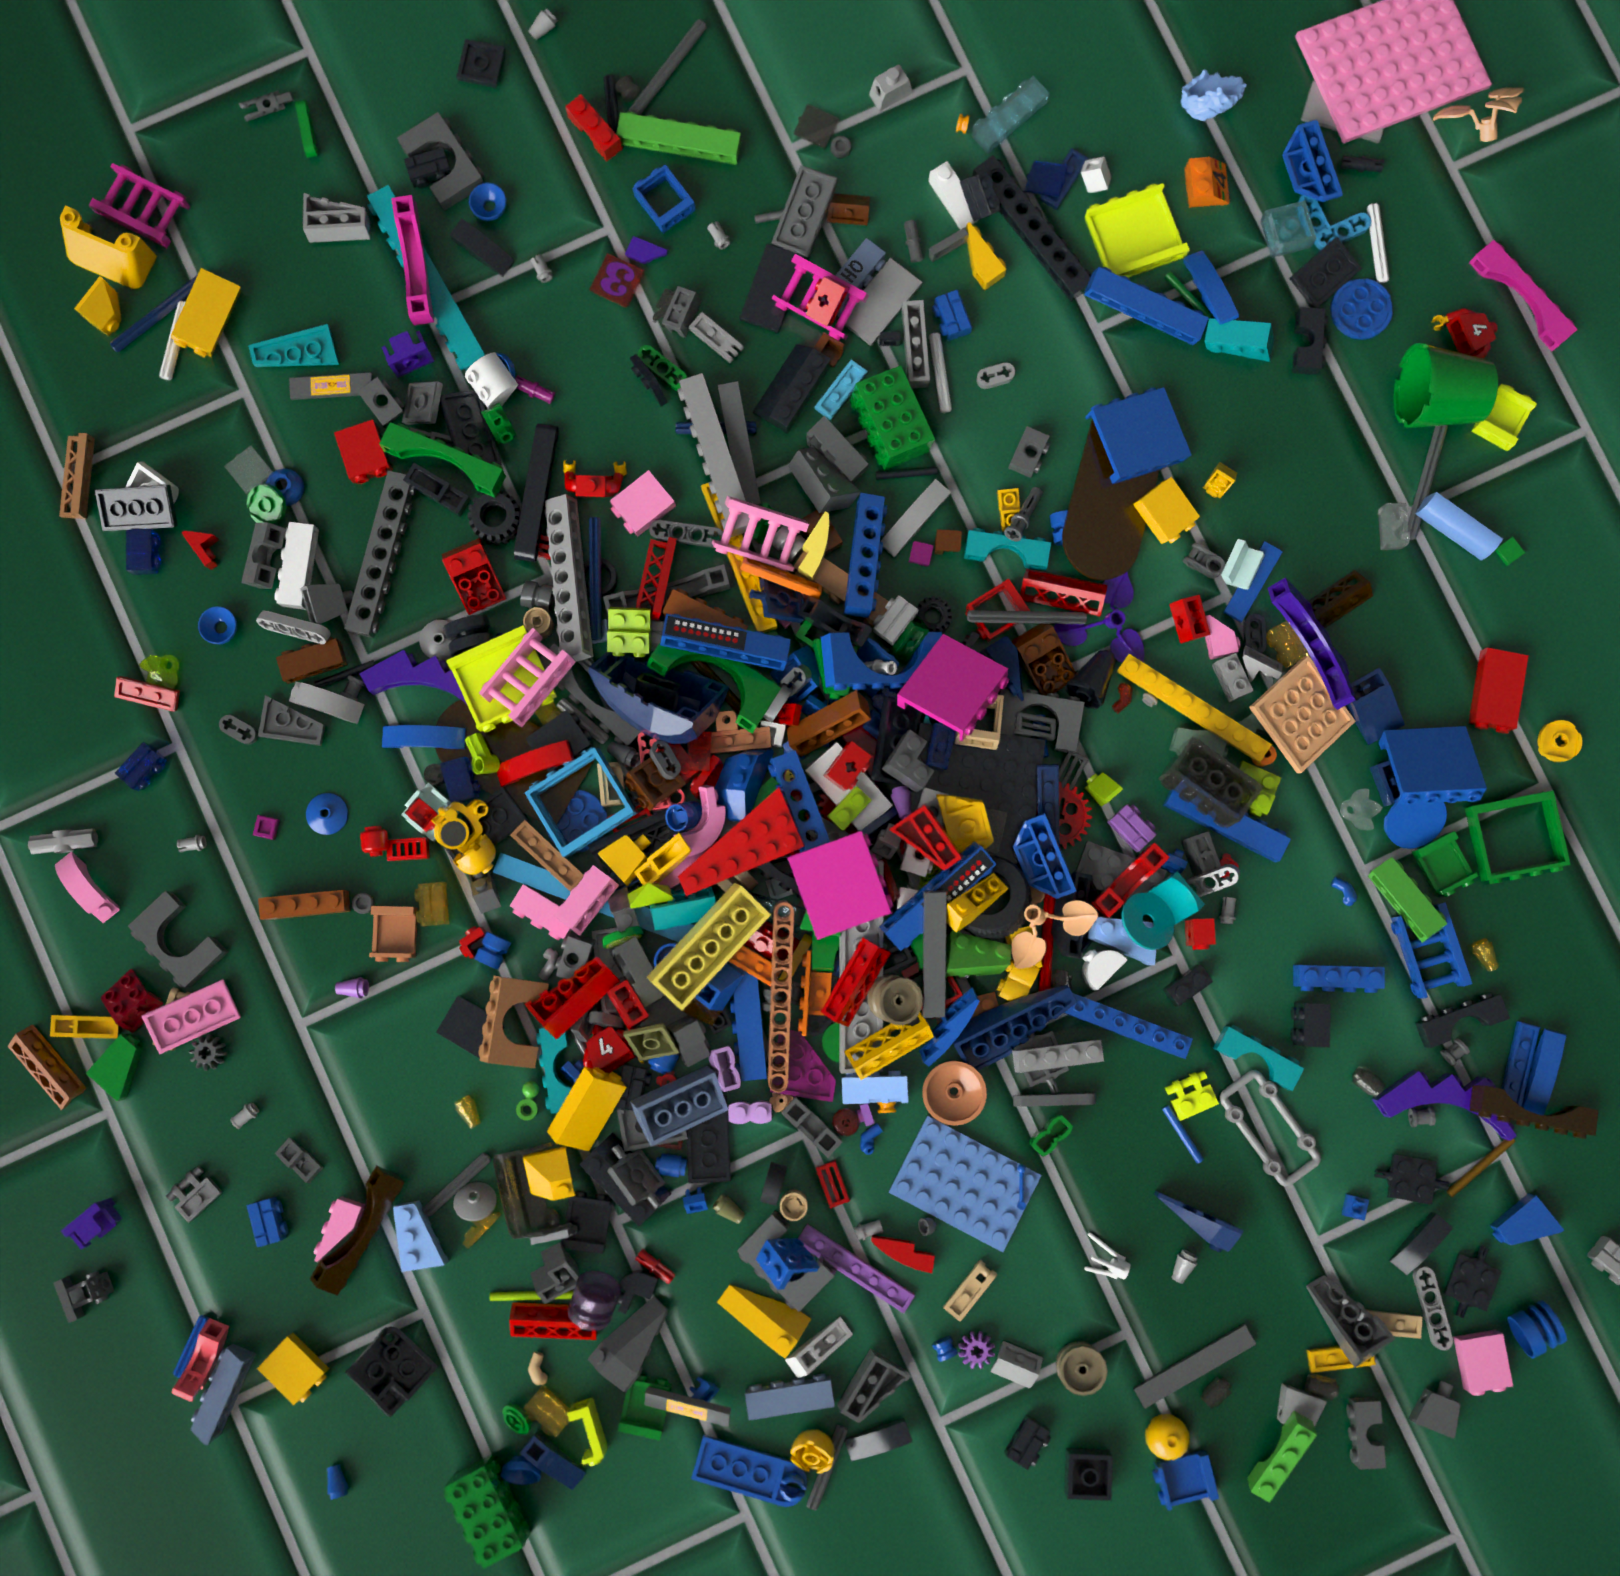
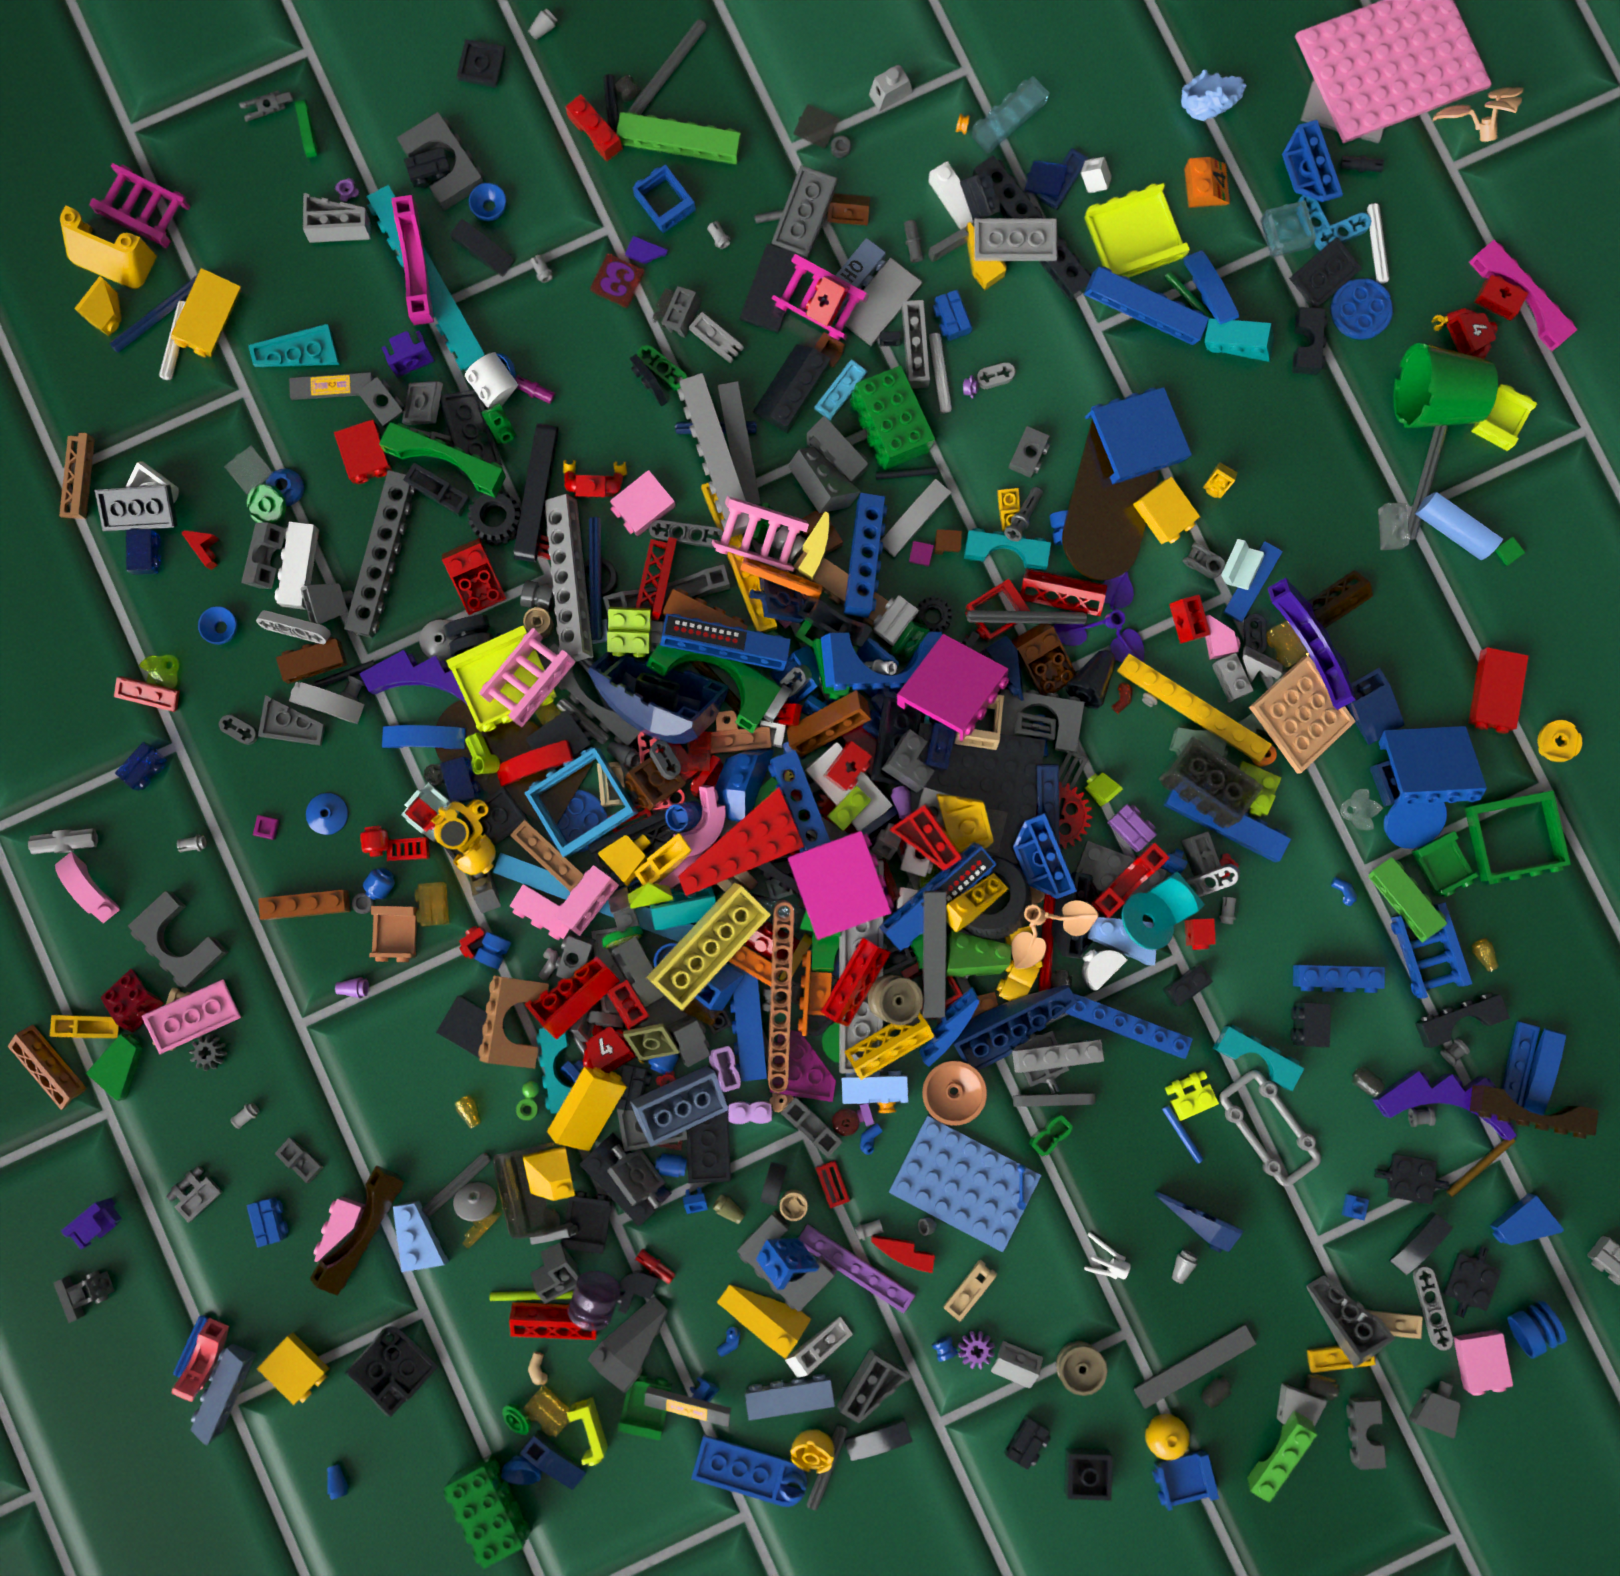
(346, 184): none -> medium lavender plate
(378, 883): none -> blue head
(731, 1343): none -> blue arm
(970, 386): none -> medium lavender plate
(1015, 239): none -> light grey tile
(1501, 297): none -> red brick

